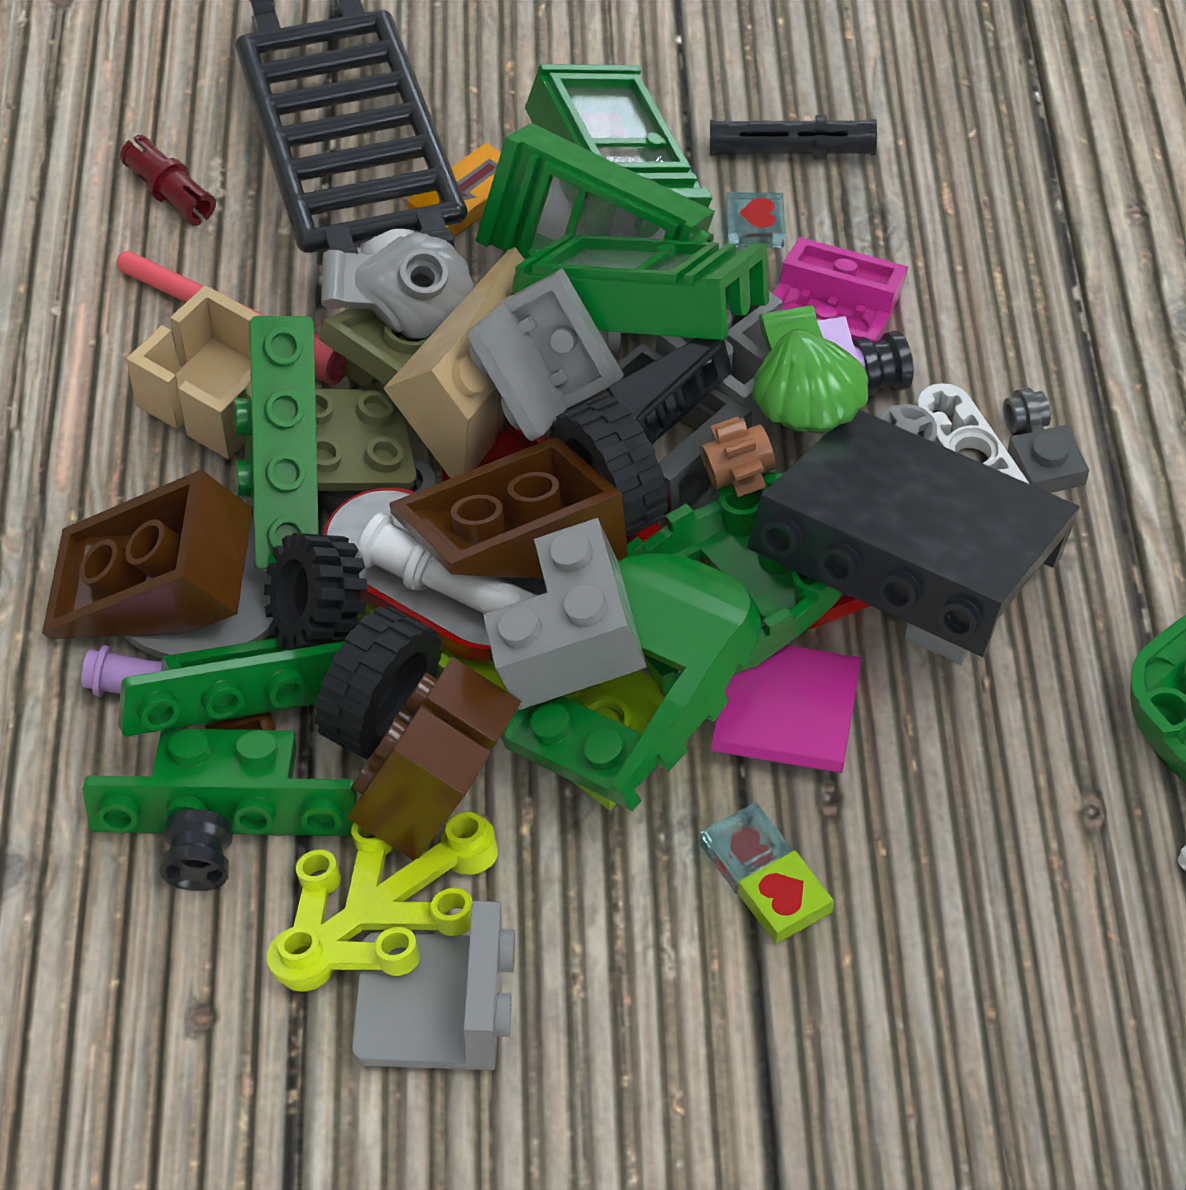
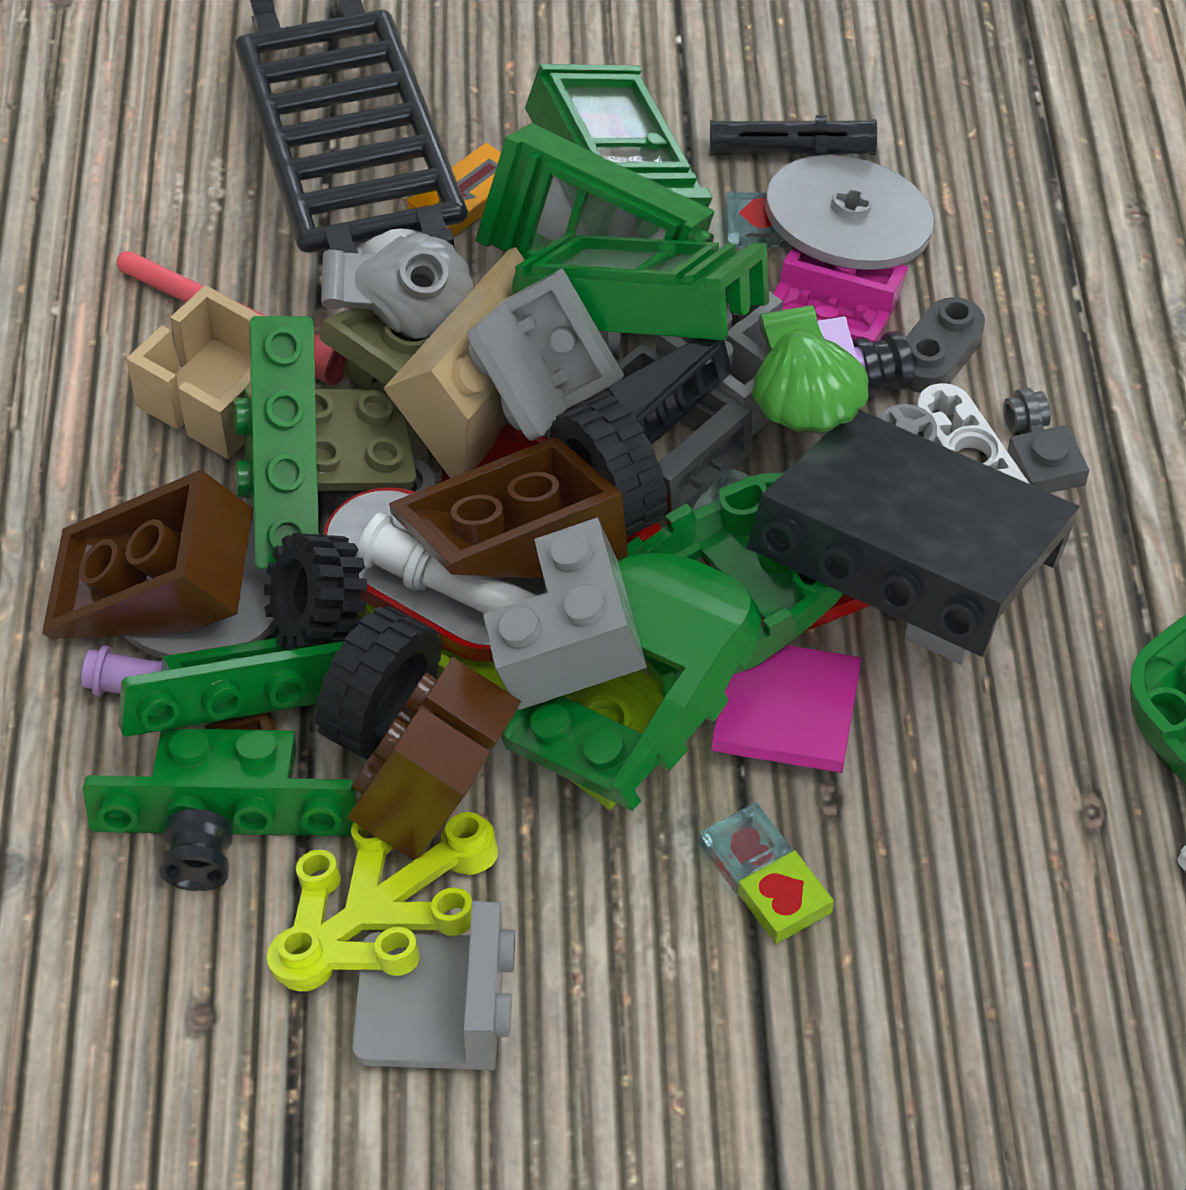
(167, 180): dark red pin -> none
(738, 456): nougat gear -> none
(849, 212): none -> light grey piece
(949, 337): none -> dark grey plate

